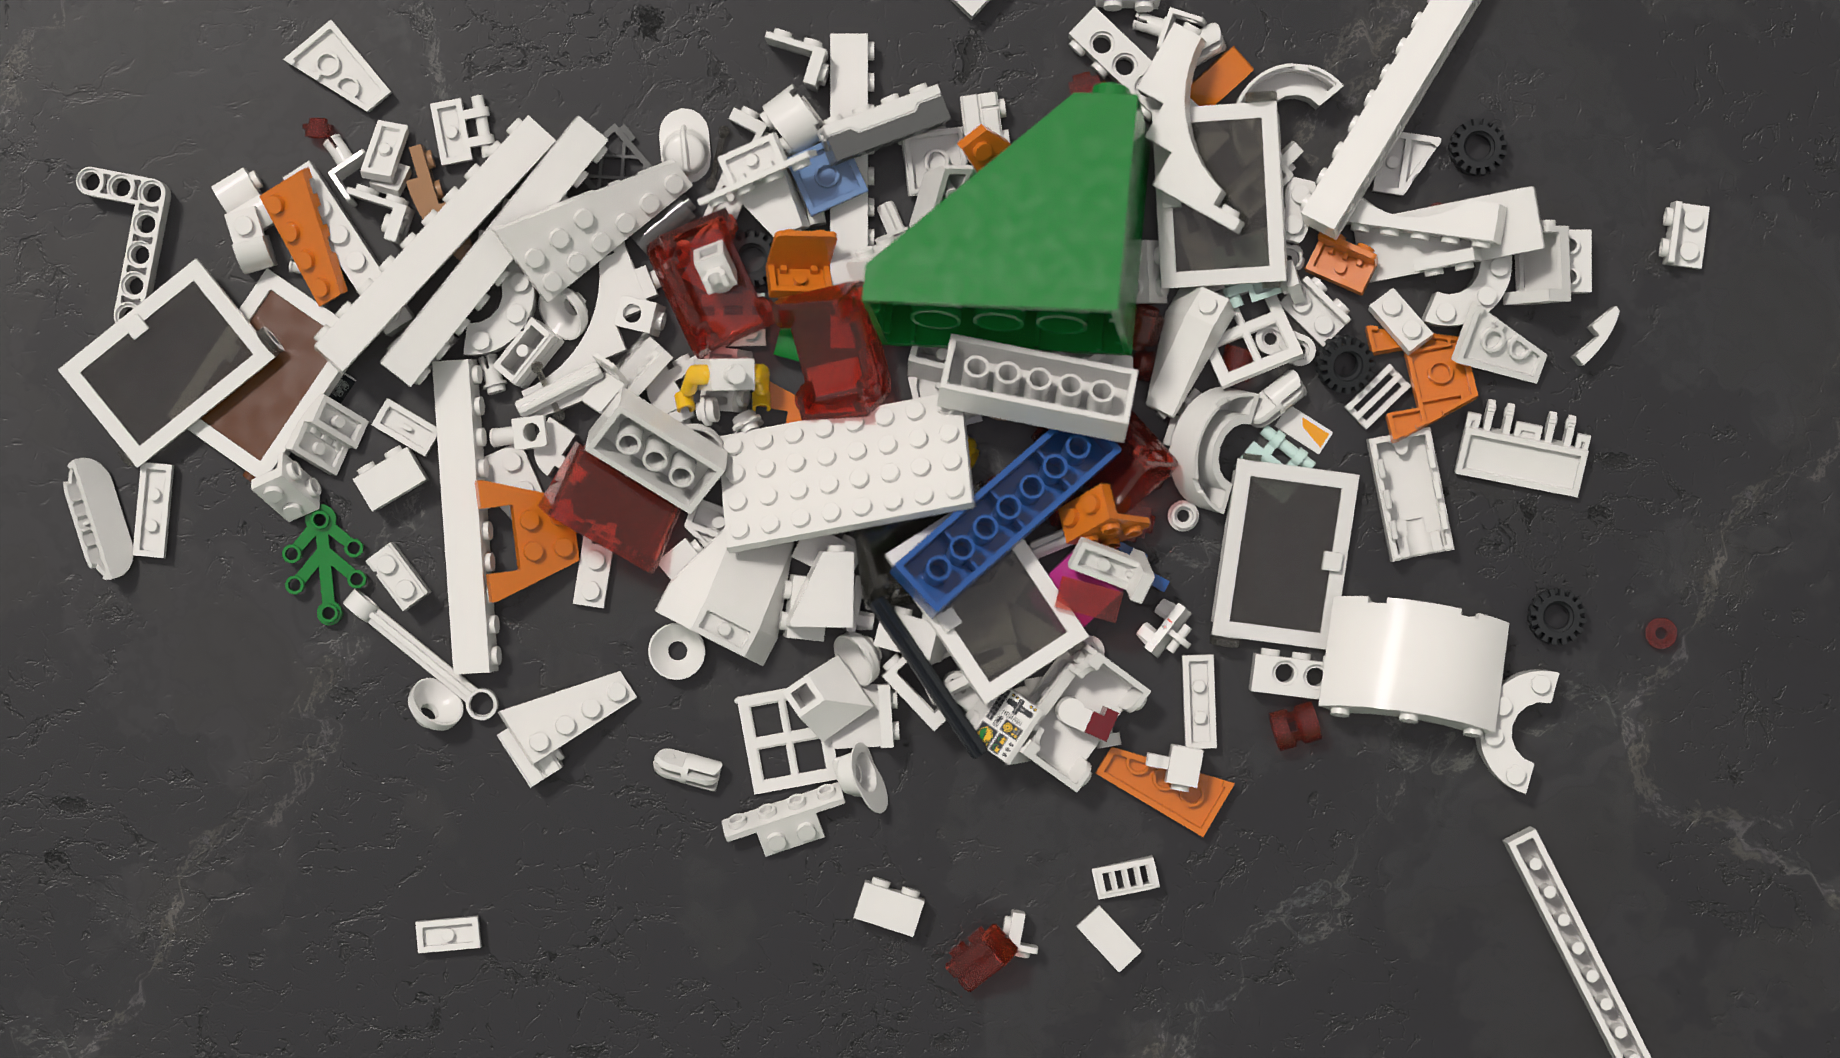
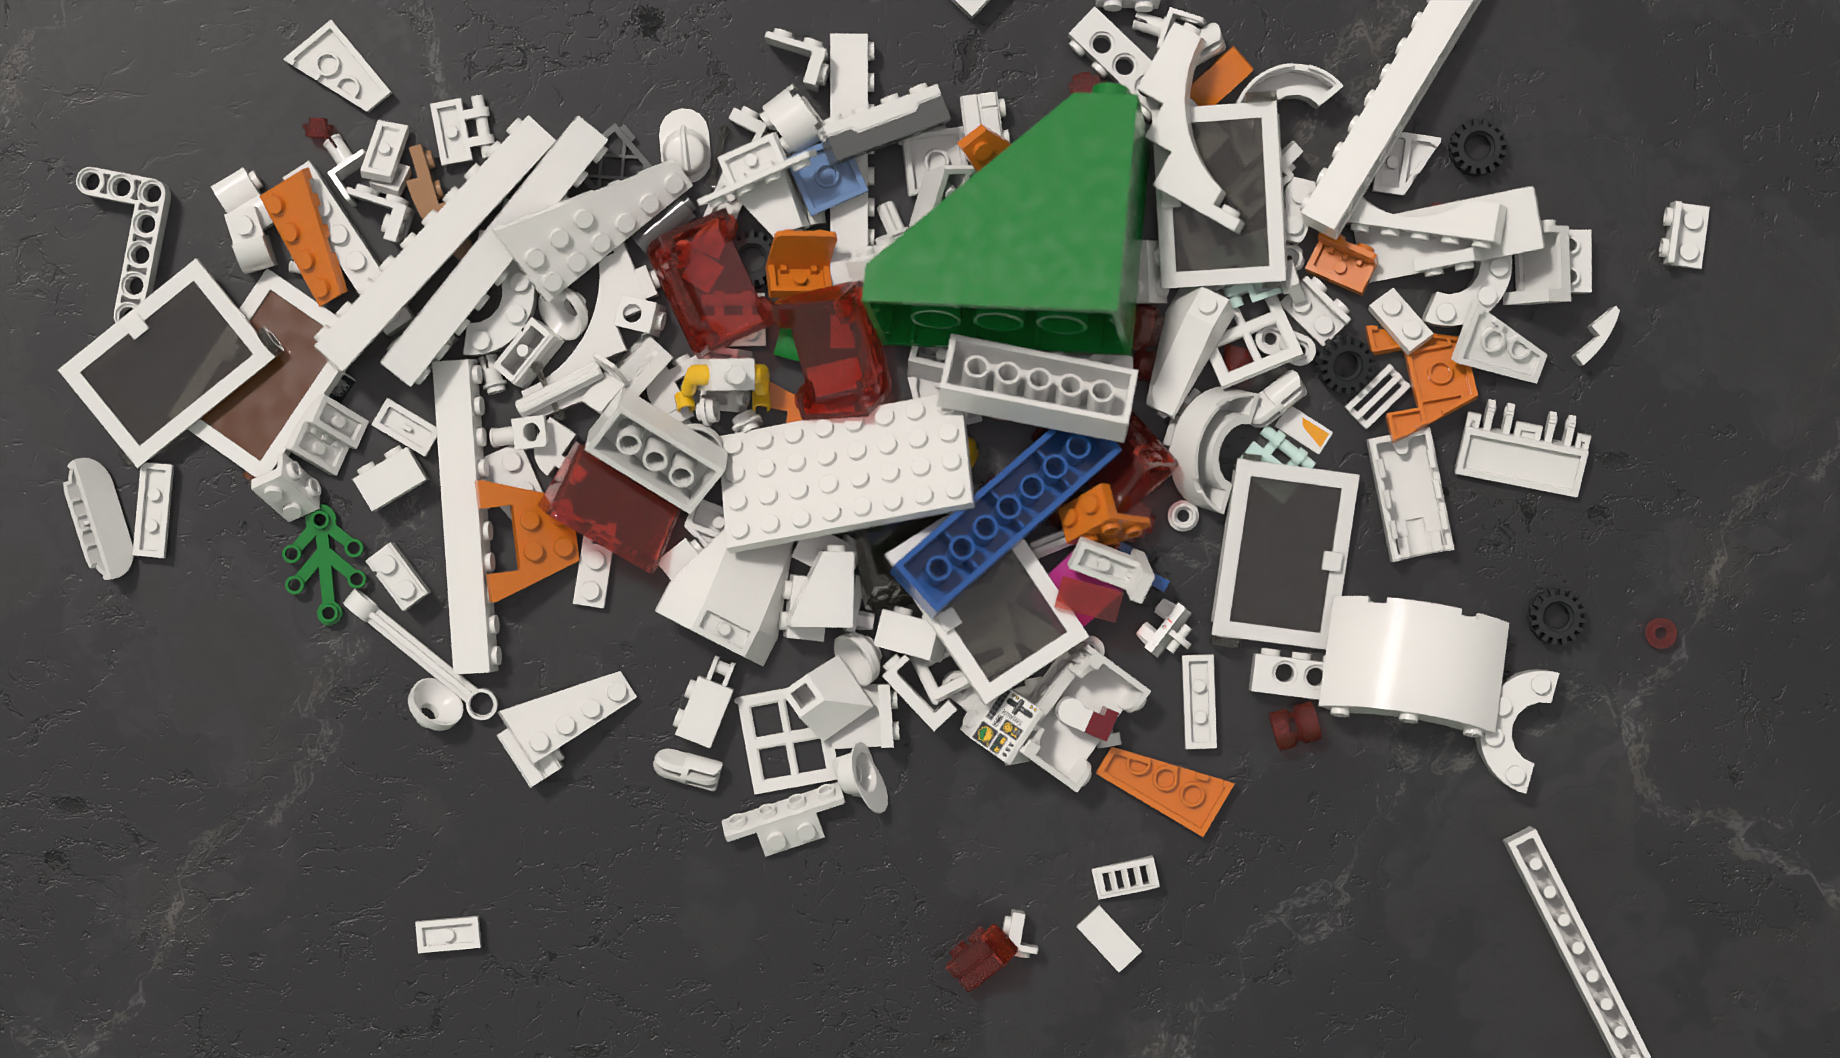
(664, 663): white piece -> none
(705, 705): none -> white brick
(715, 267): white brick -> none
(889, 907): white brick -> none
(928, 677): black axle -> none
(1181, 766): white brick -> none

